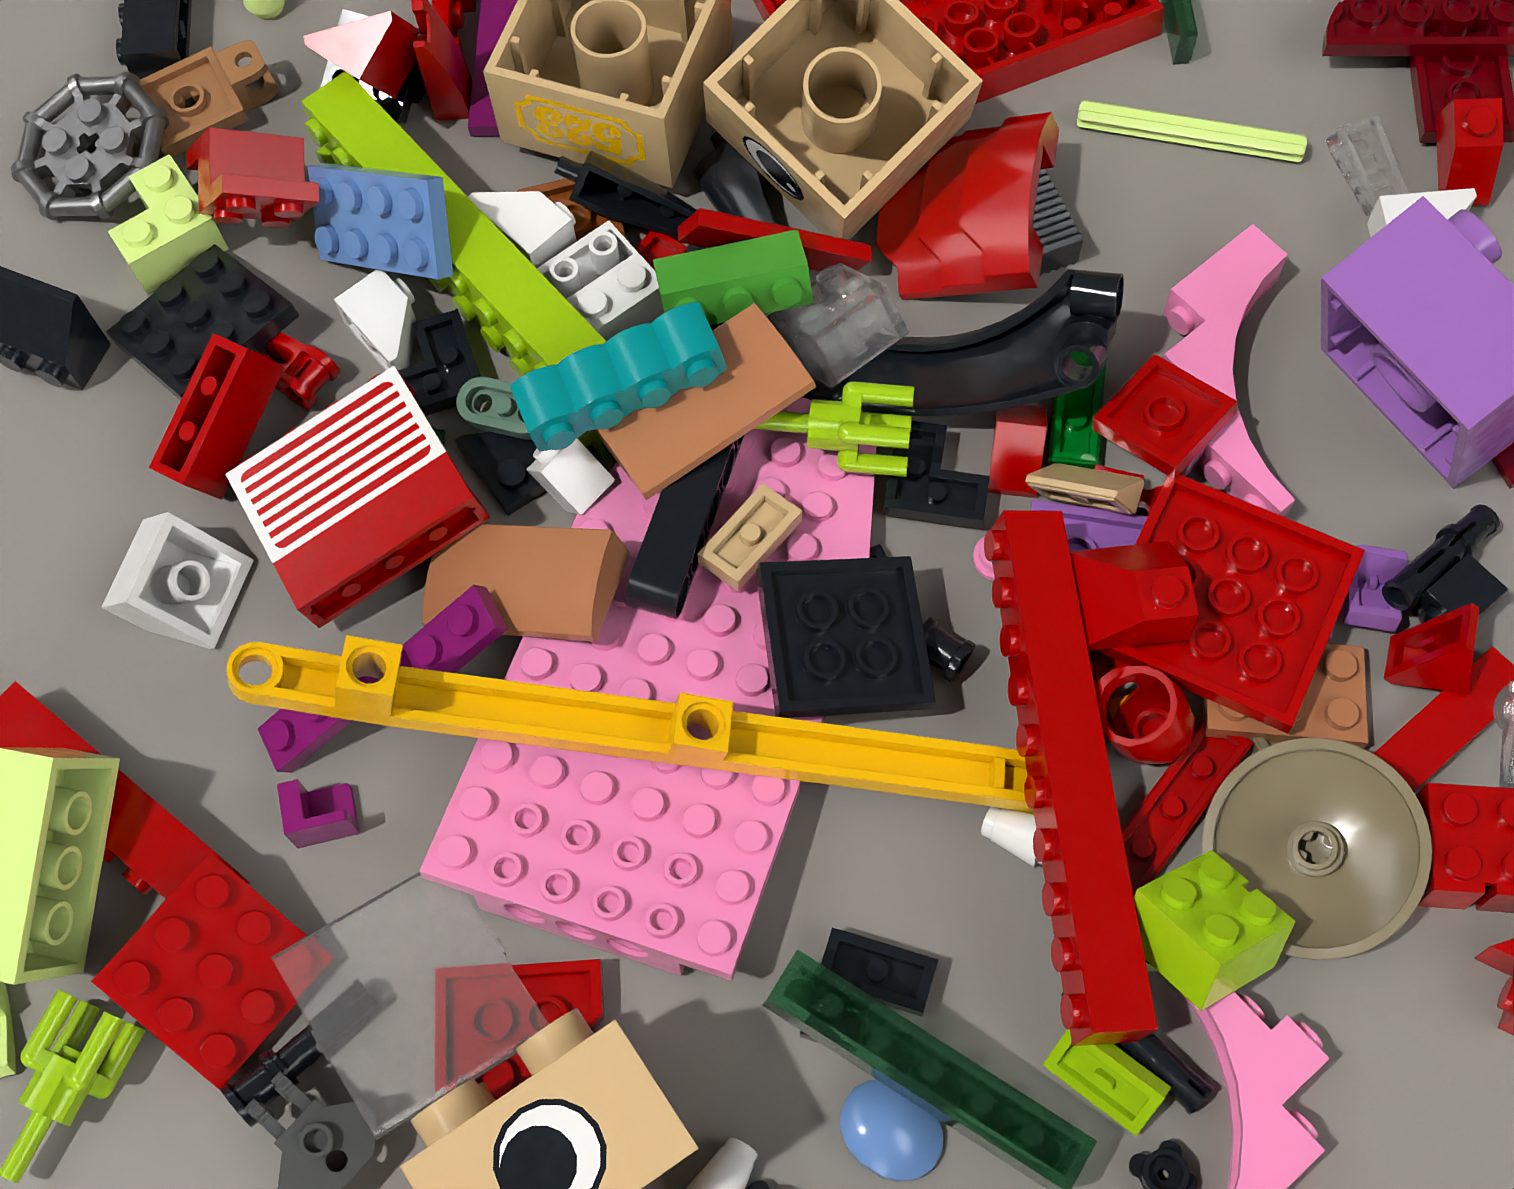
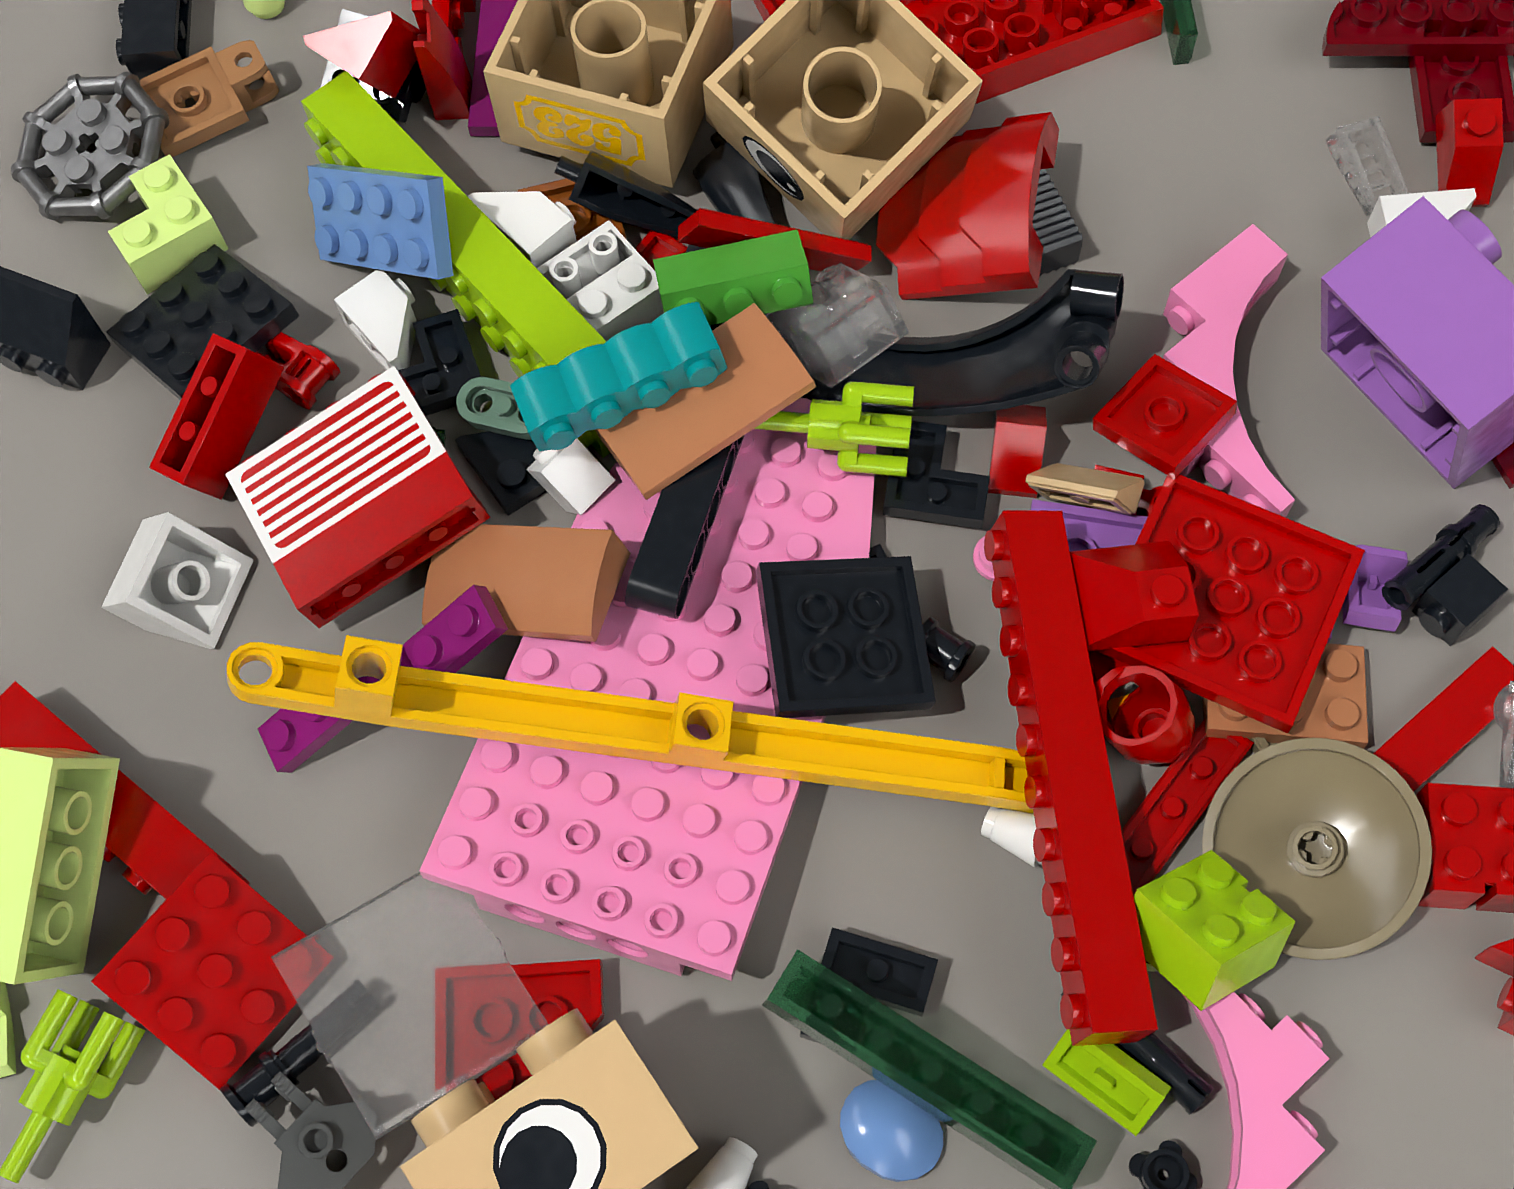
(251, 177): red bracket -> none
(317, 814): magenta panel -> none
(750, 536): tan plate -> none
(1071, 426): green tile -> none
(1191, 131): yellowish green axle -> none
(1435, 652): red slope -> none

